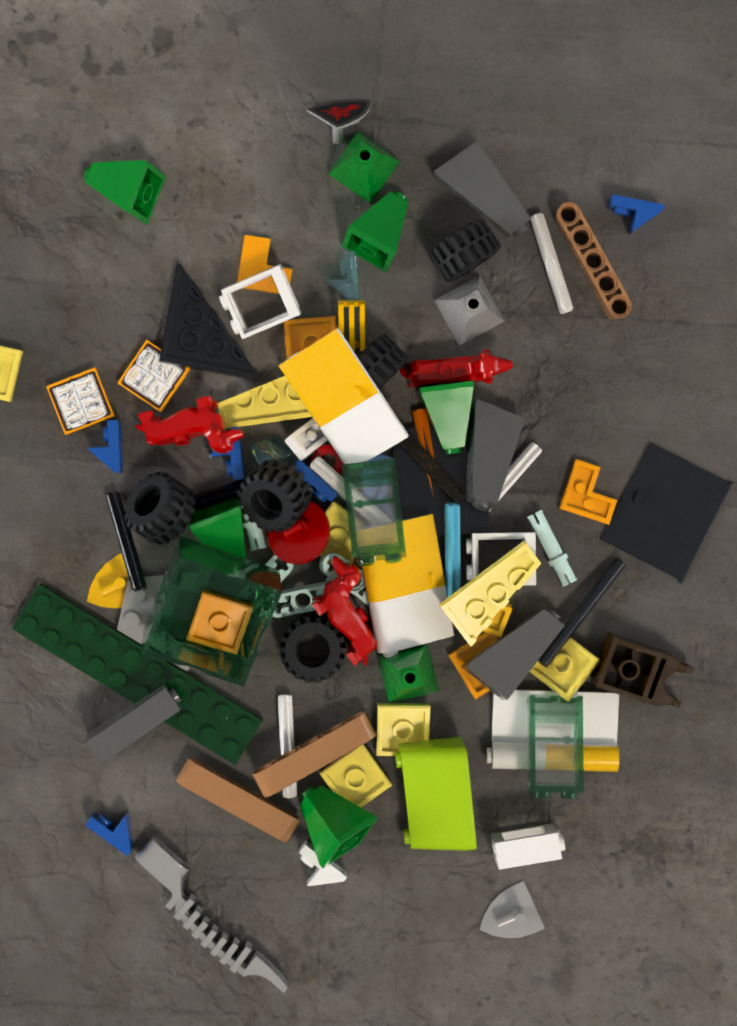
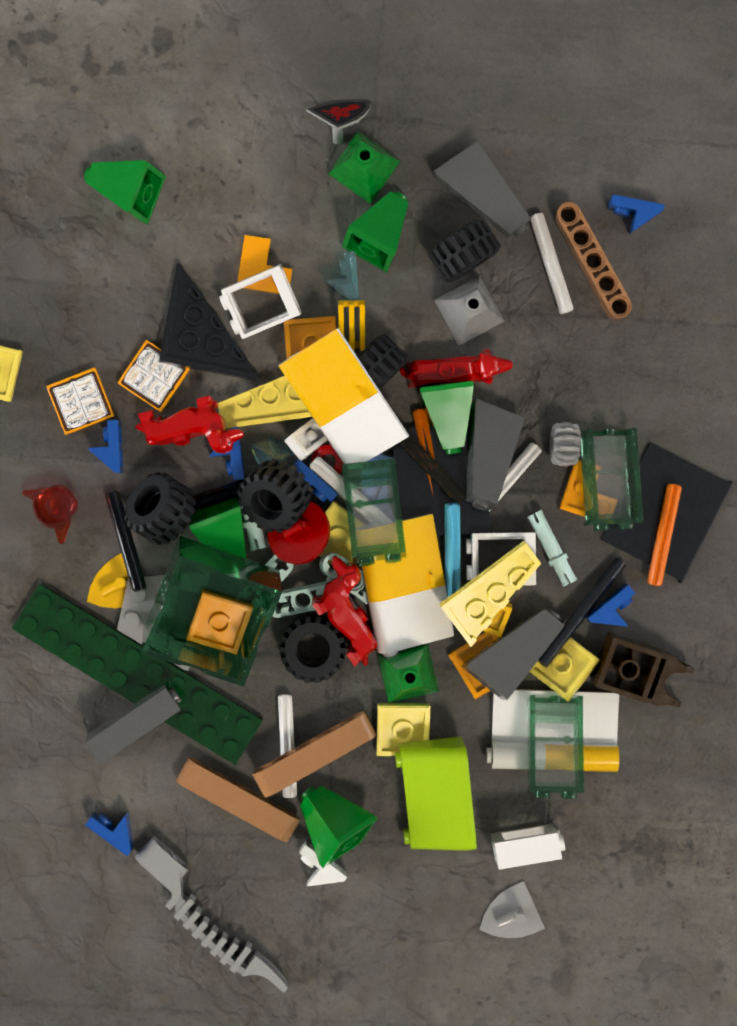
(53, 508): none -> clear red piece
(356, 777): light yellow plate -> none
(565, 444): none -> light grey gear
(606, 611): none -> blue slope
(611, 478): none -> door
(664, 534): none -> orange axle

